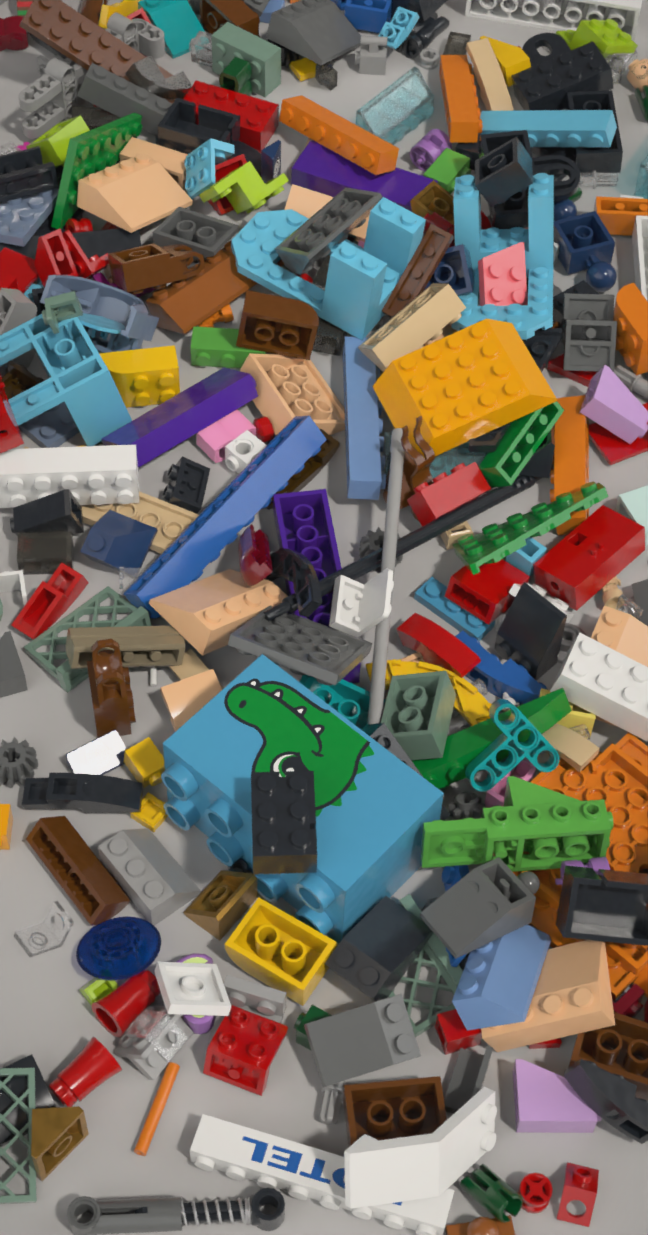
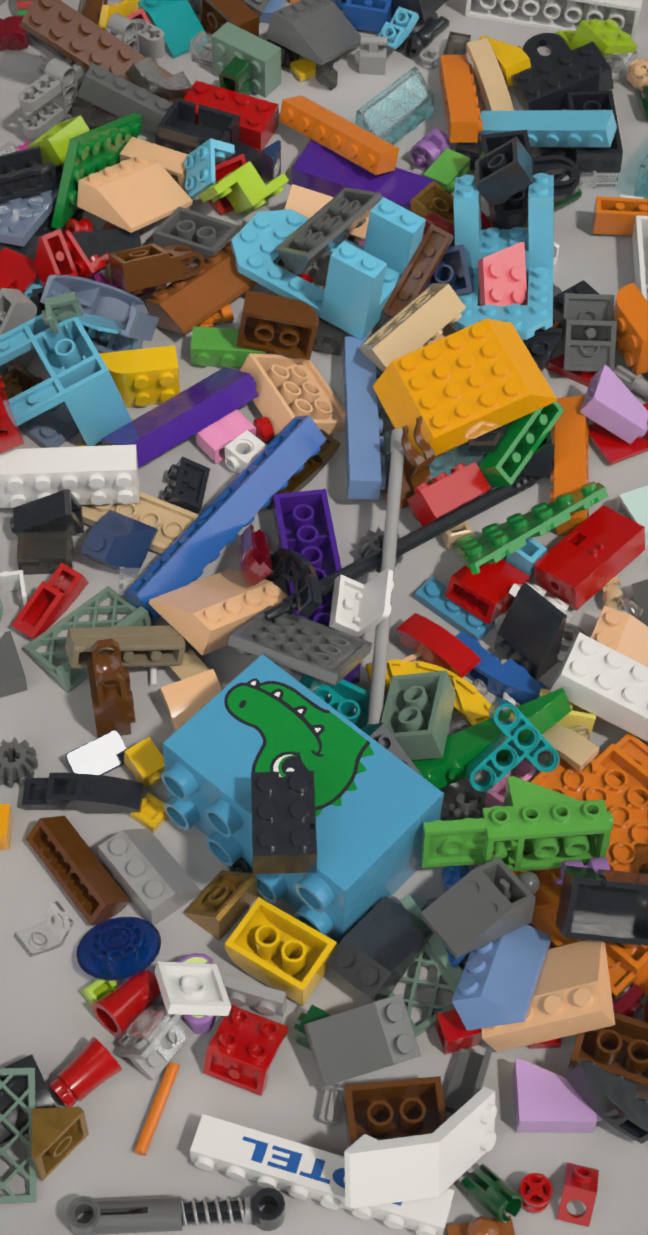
(584, 245): dark blue brick -> none

